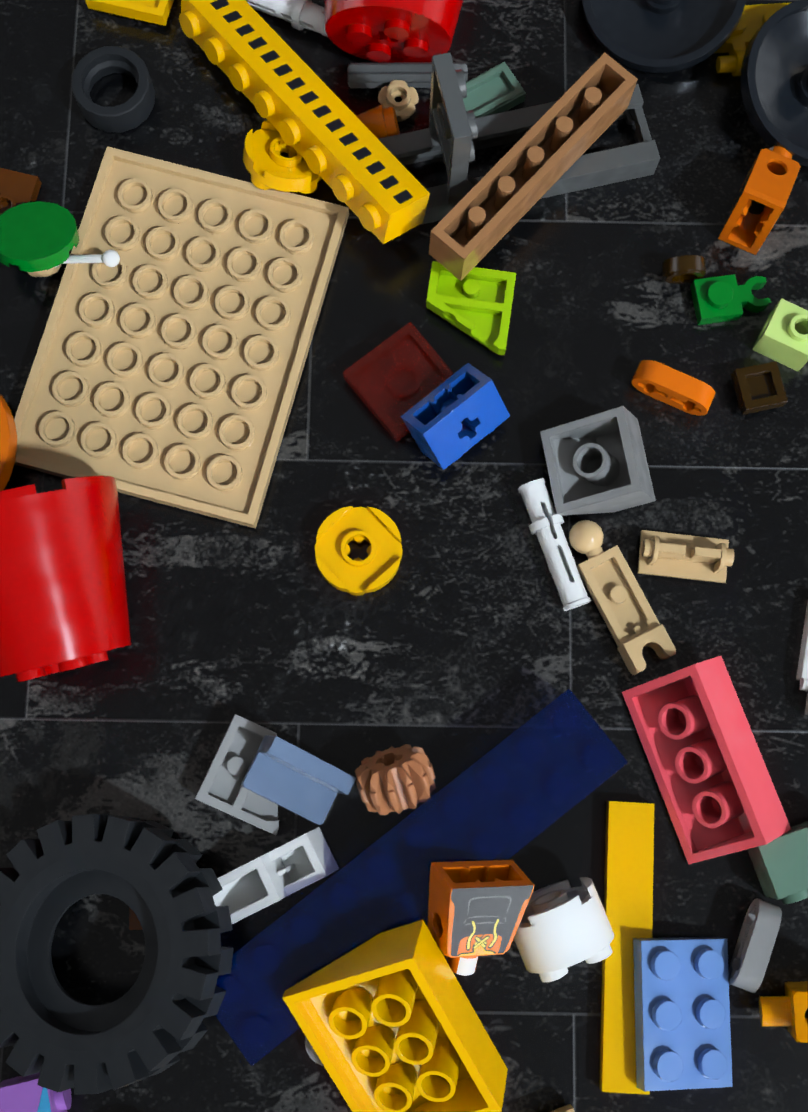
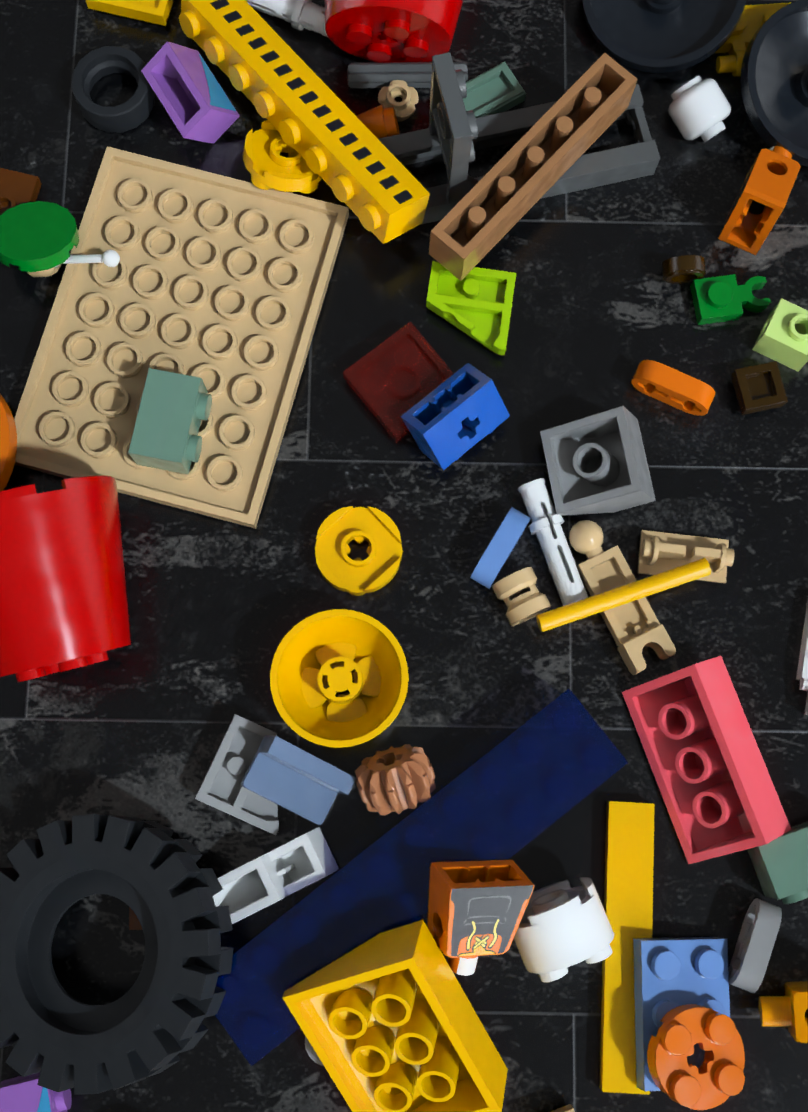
(170, 421): none -> sand green brick
(190, 93): none -> medium lavender brick
(334, 646): none -> yellow piece
(500, 548): none -> medium blue beam
(525, 605): none -> tan wheel
(623, 594): none -> yellow bar
(699, 109): none -> white head
(722, 1067): none -> orange plate

